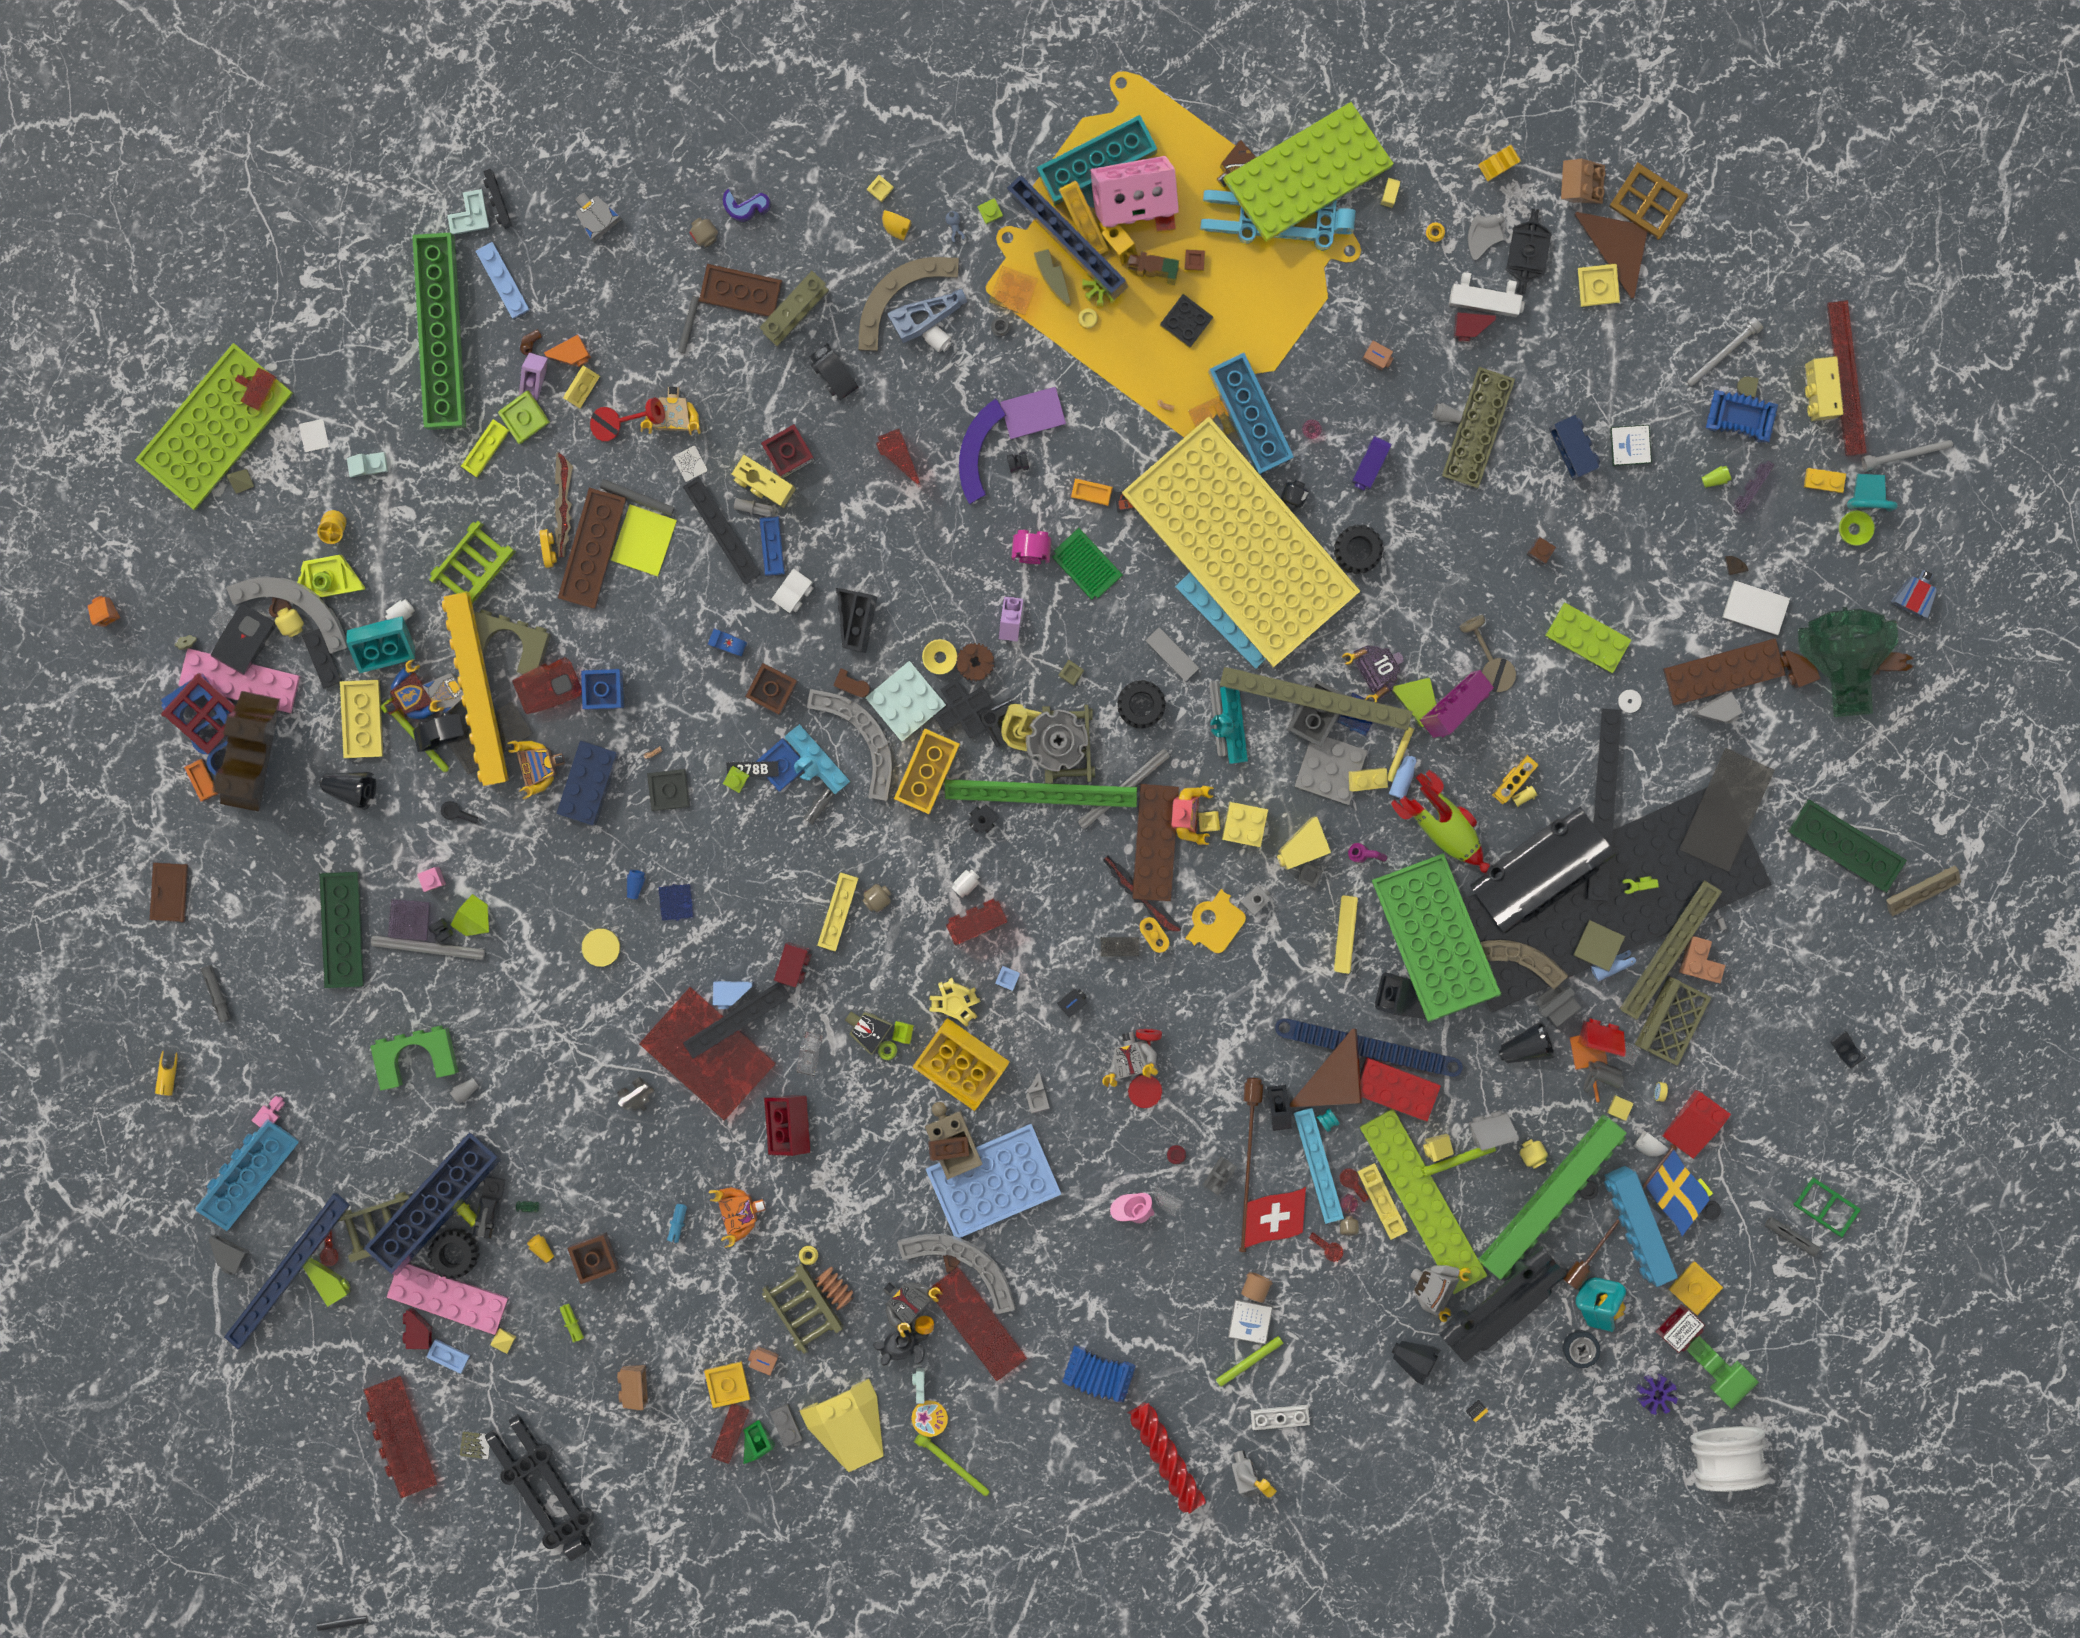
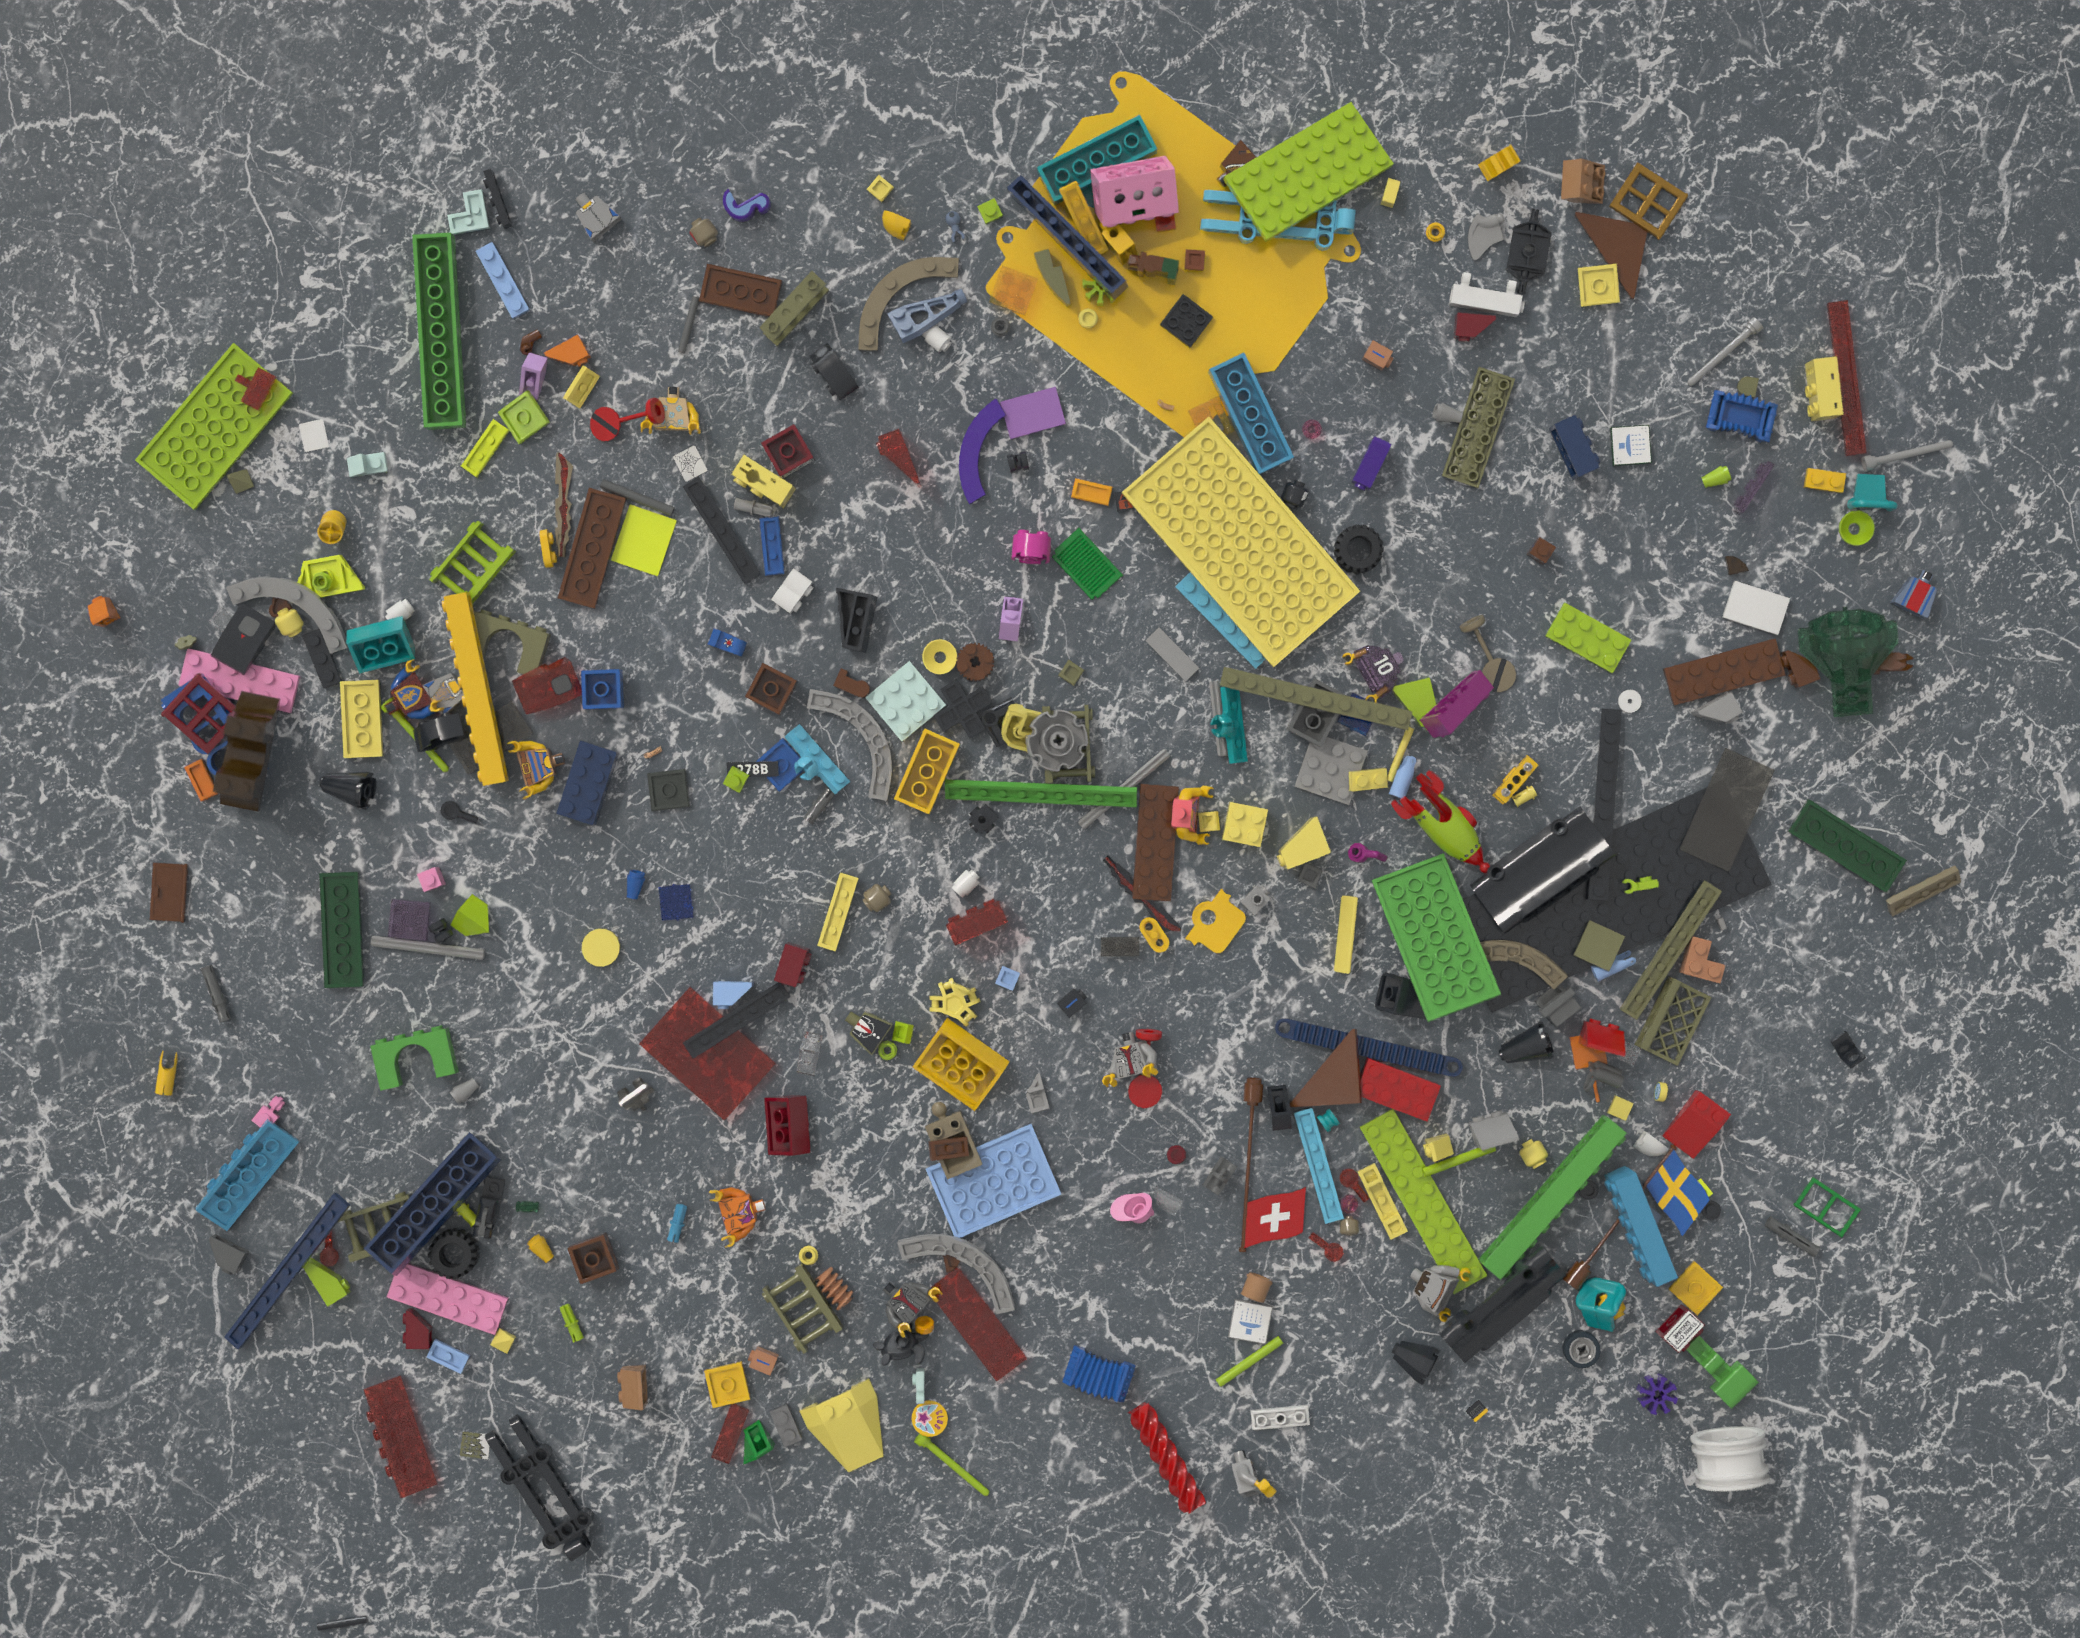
(1141, 687): black tyre -> none

